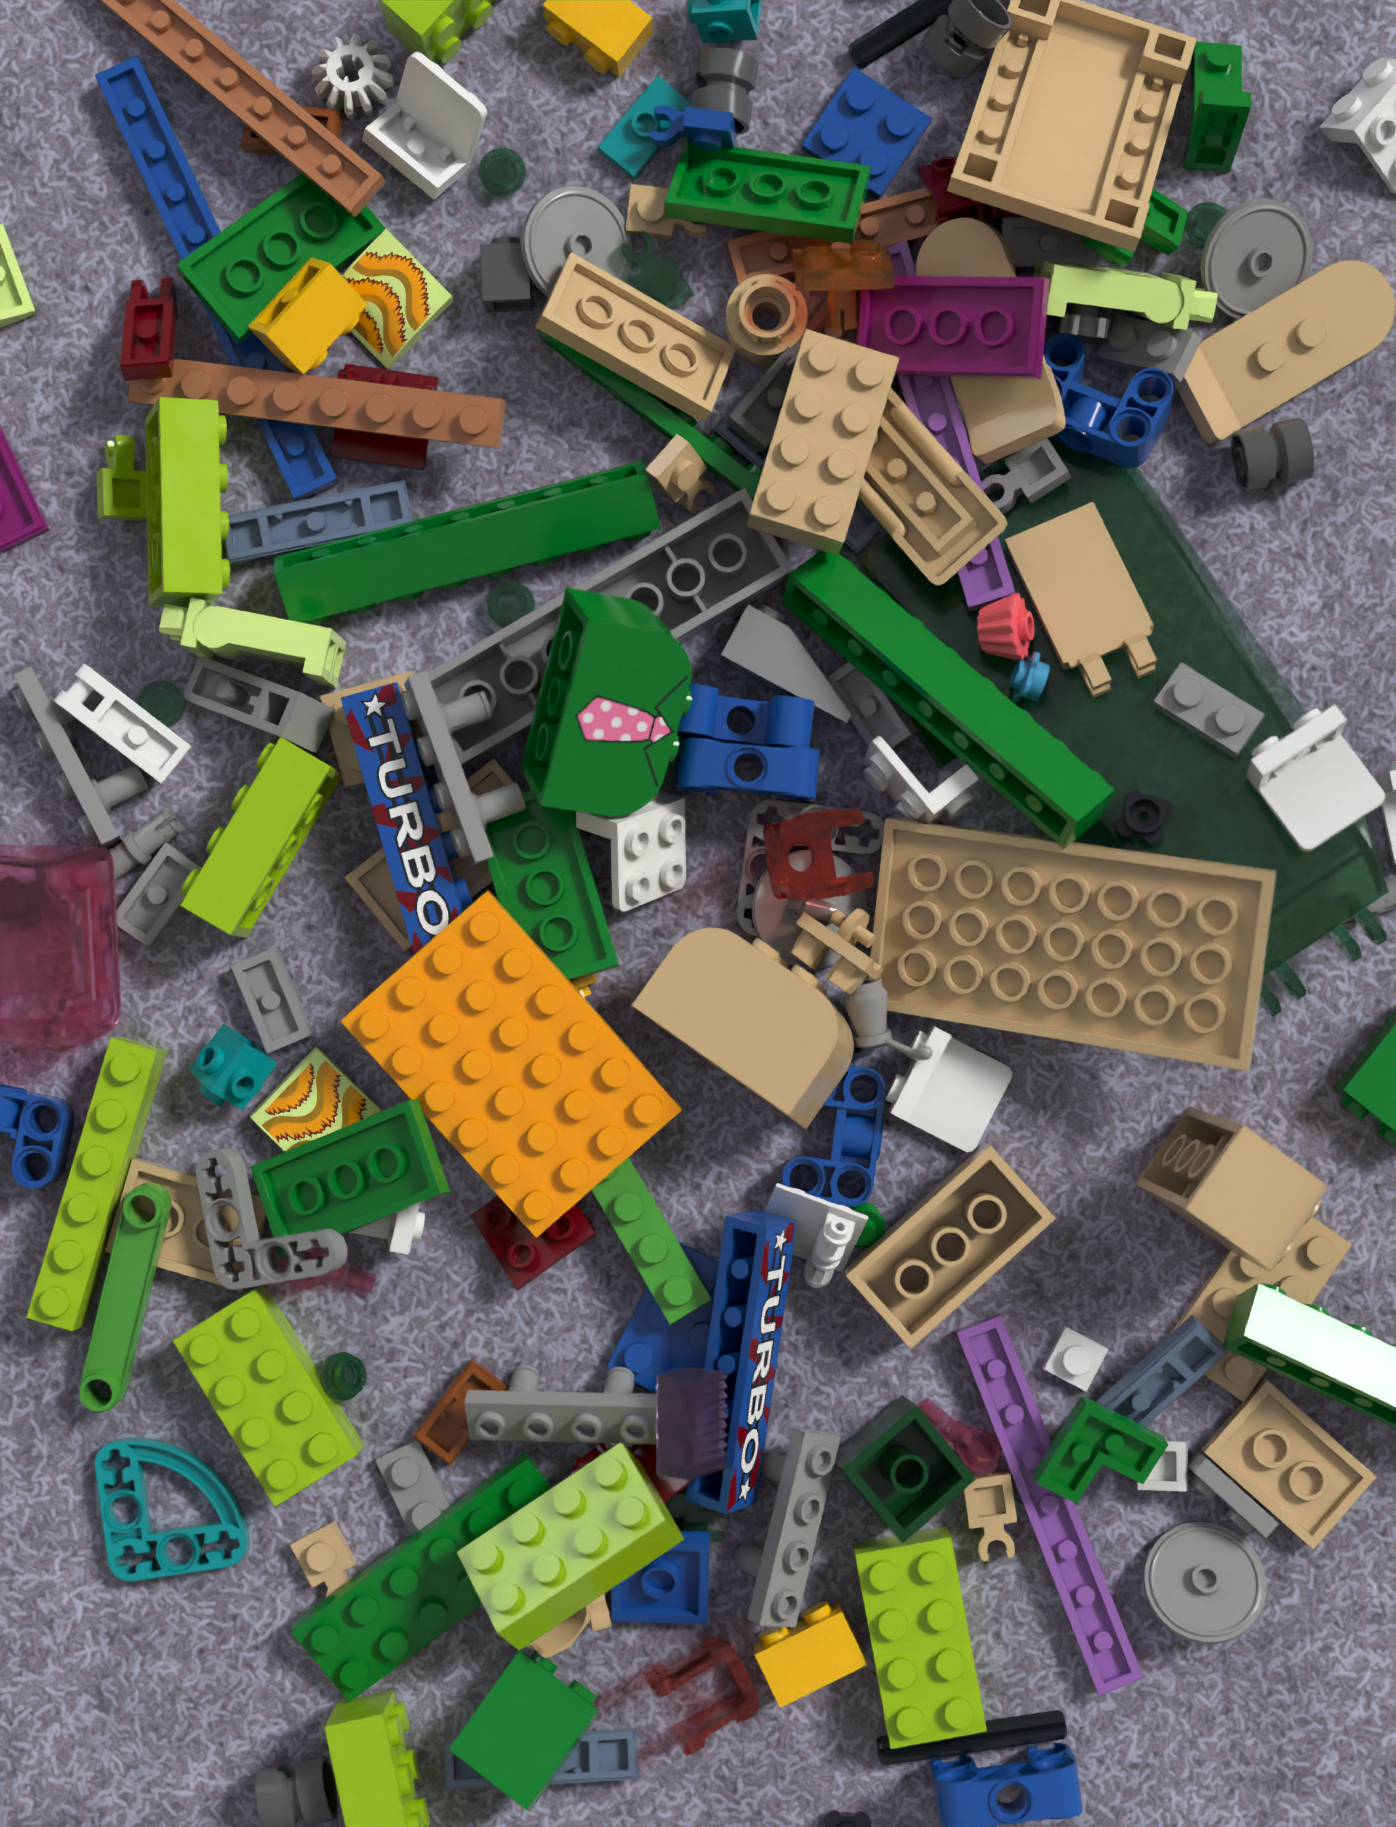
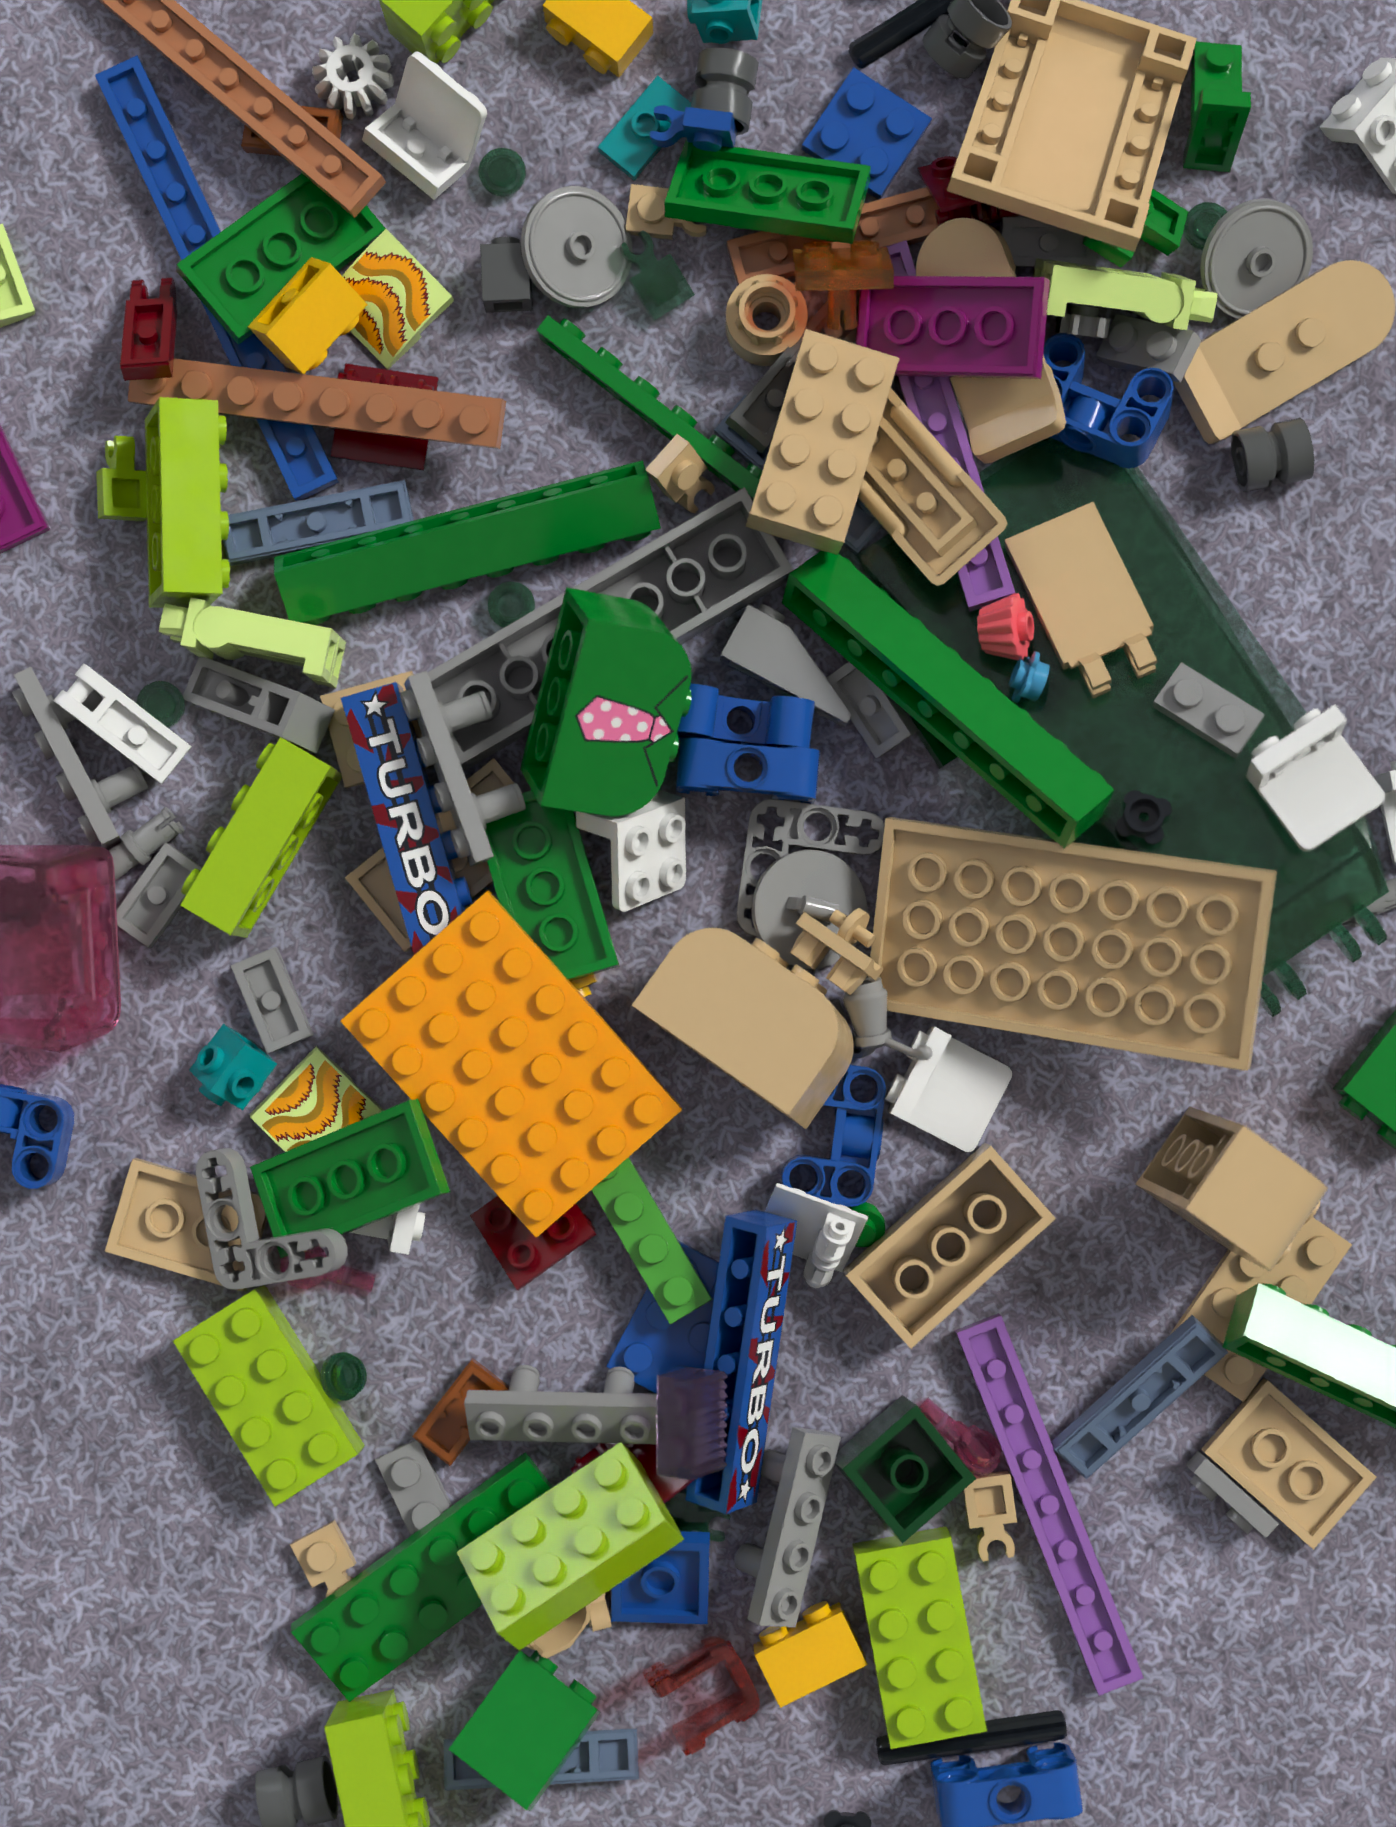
(96, 1183): lime brick -> none
(125, 1297): bright green piece -> none
(139, 1532): teal beam -> none
(636, 337): tan plate -> none
(820, 878): clear red piece -> none
(913, 802): white bracket -> none
(1032, 472): light grey plate -> none
(1075, 1358): white plate -> none
(1093, 1438): green plate -> none
(1170, 1471): white plate -> none
(1204, 1583): light grey shield -> none

